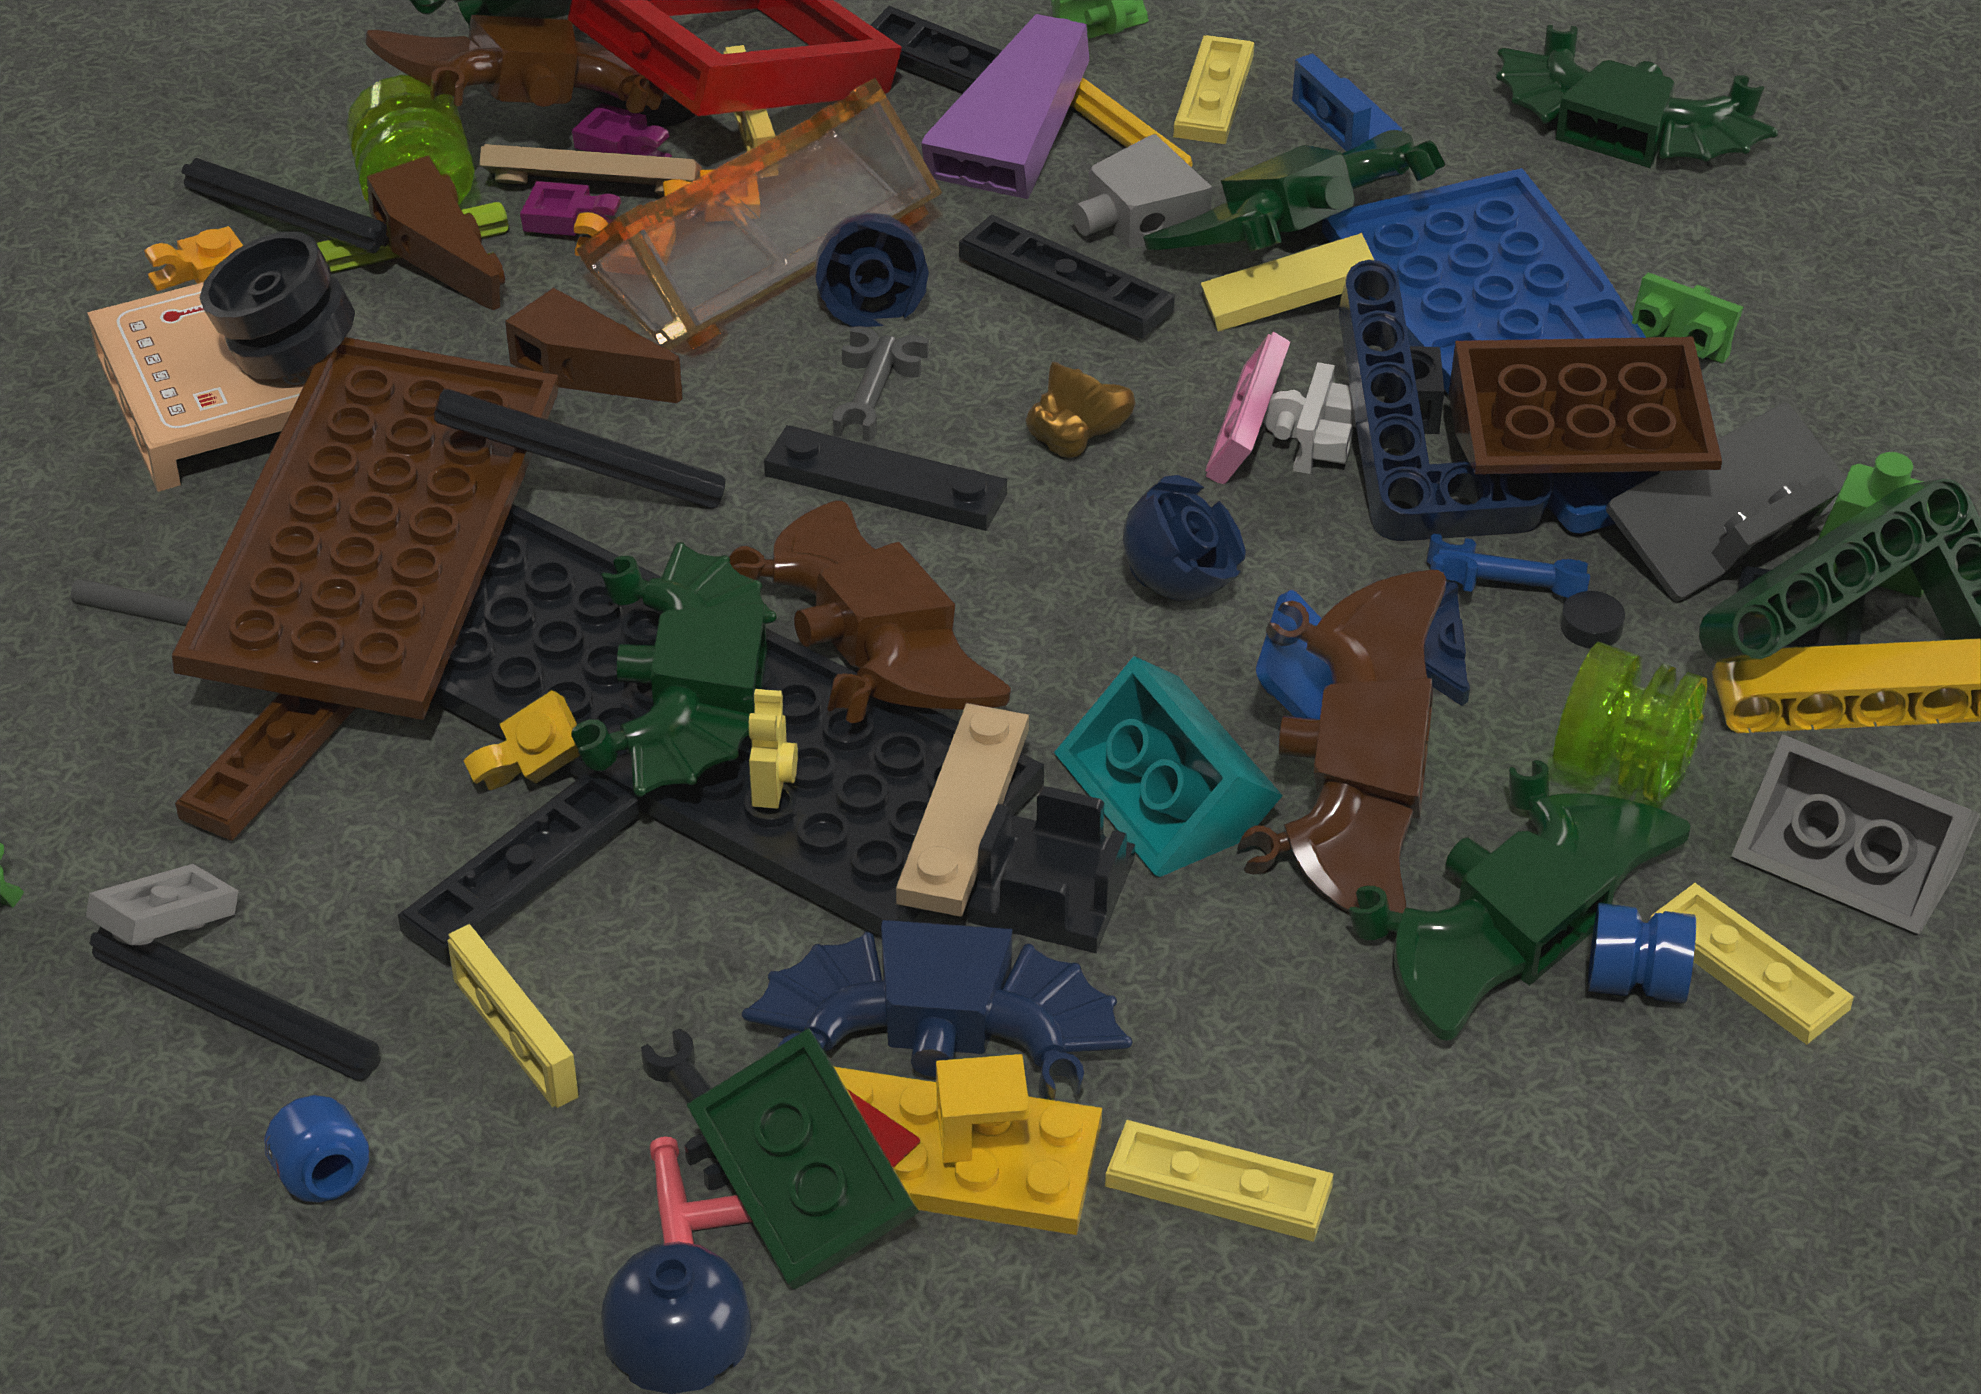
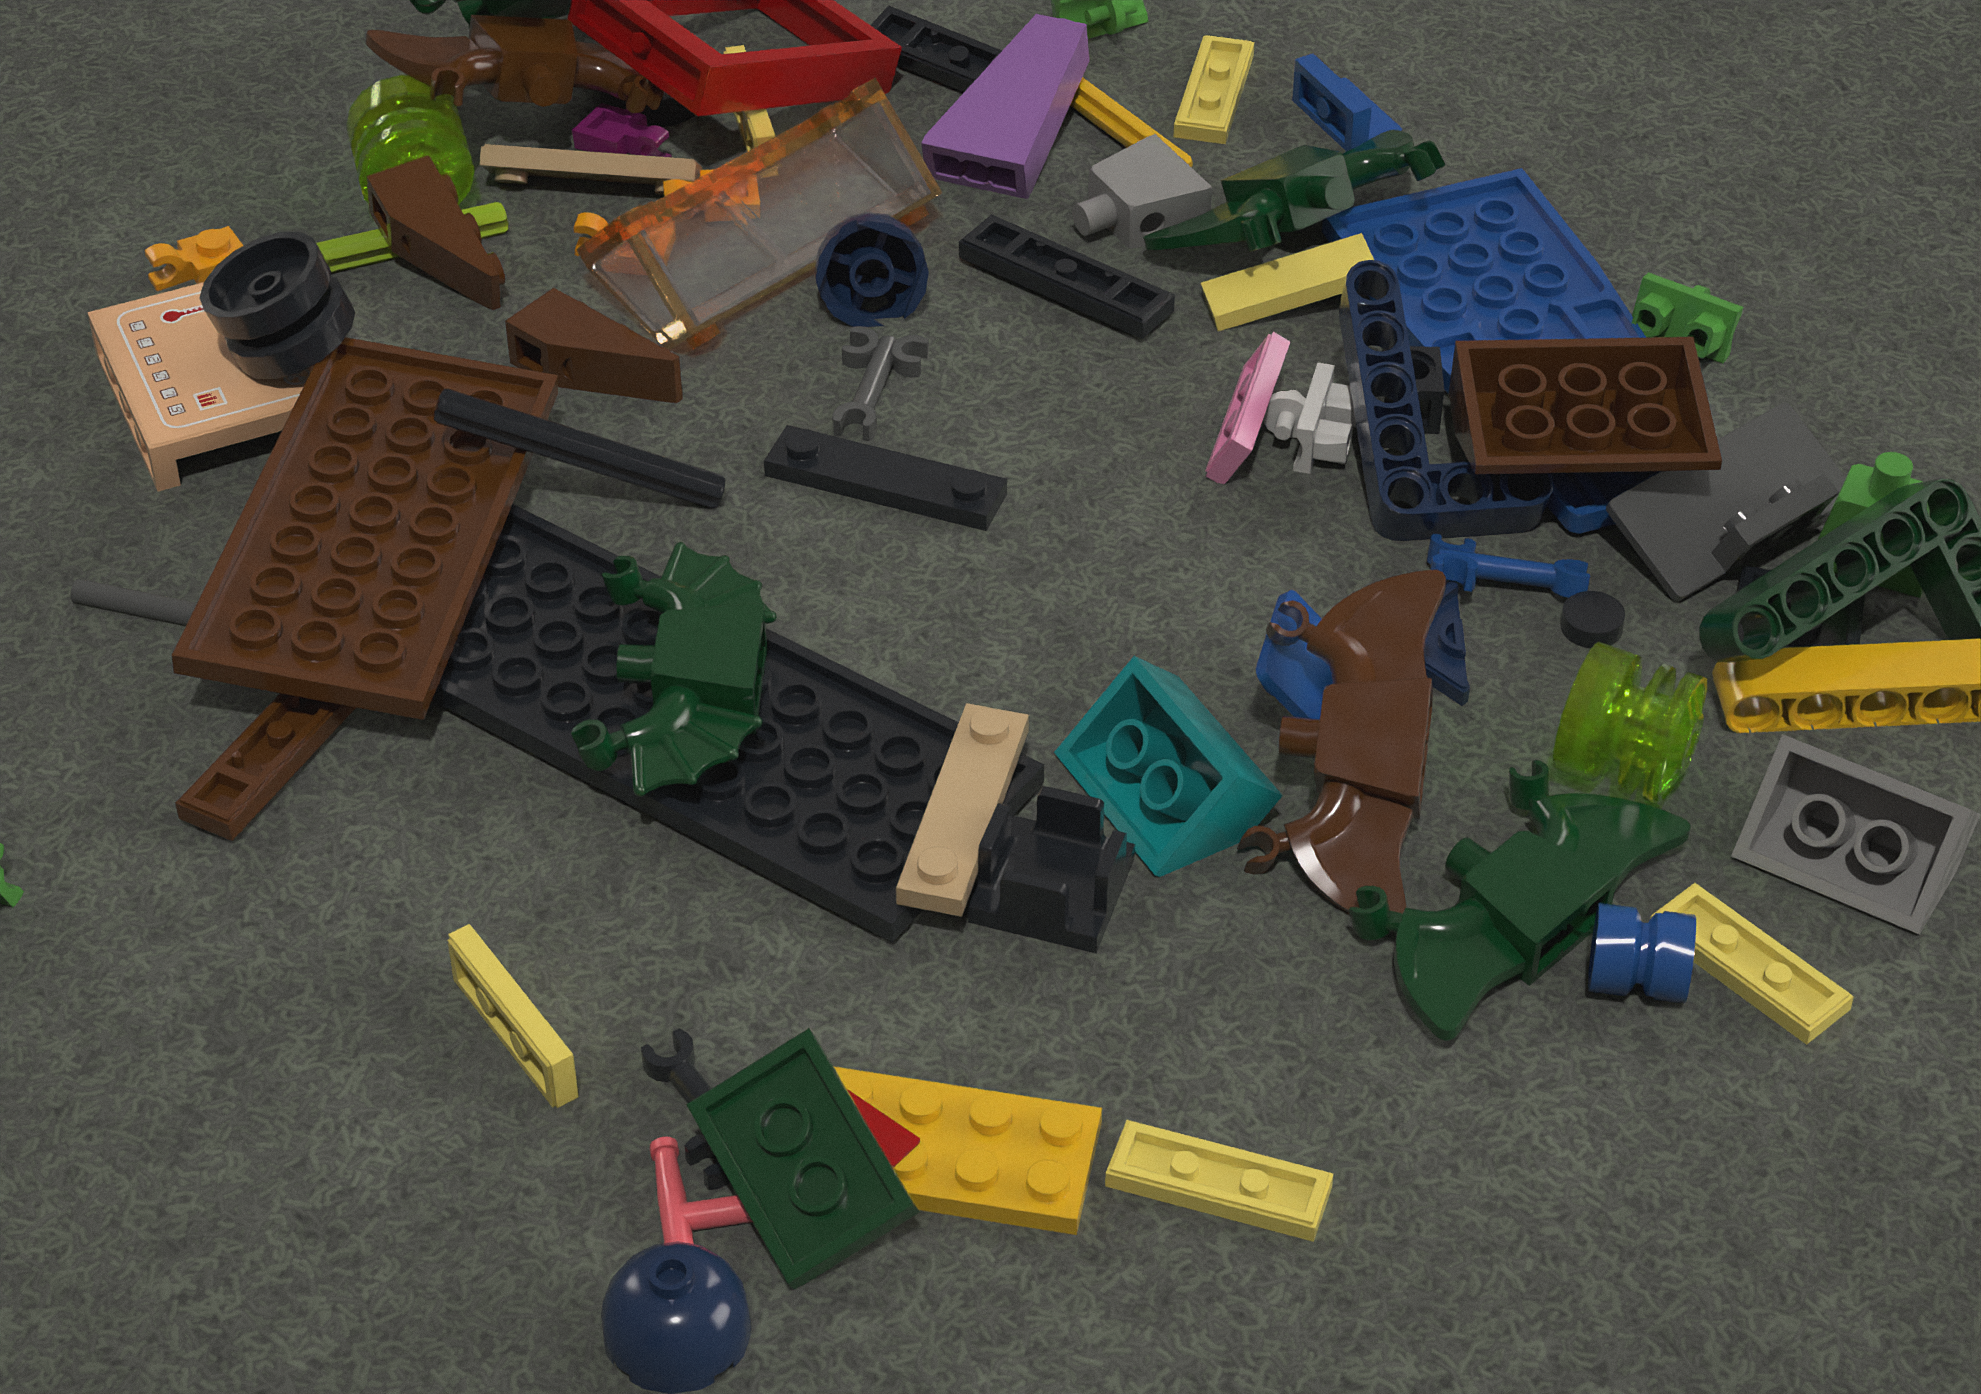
(161, 904): light grey plate -> none
(241, 1004): black axle -> none
(286, 205): black axle -> none
(316, 1148): blue head -> none
(520, 863): black plate -> none
(535, 744): yellow plate -> none
(555, 207): magenta plate -> none
(771, 757): light yellow plate -> none
(877, 613): reddish brown torso -> none
(944, 996): dark blue torso -> none
(977, 1093): yellow panel -> none
(1077, 410): pearl gold hair -> none
(1181, 542): dark blue cylinder -> none
(1629, 108): dark green torso -> none

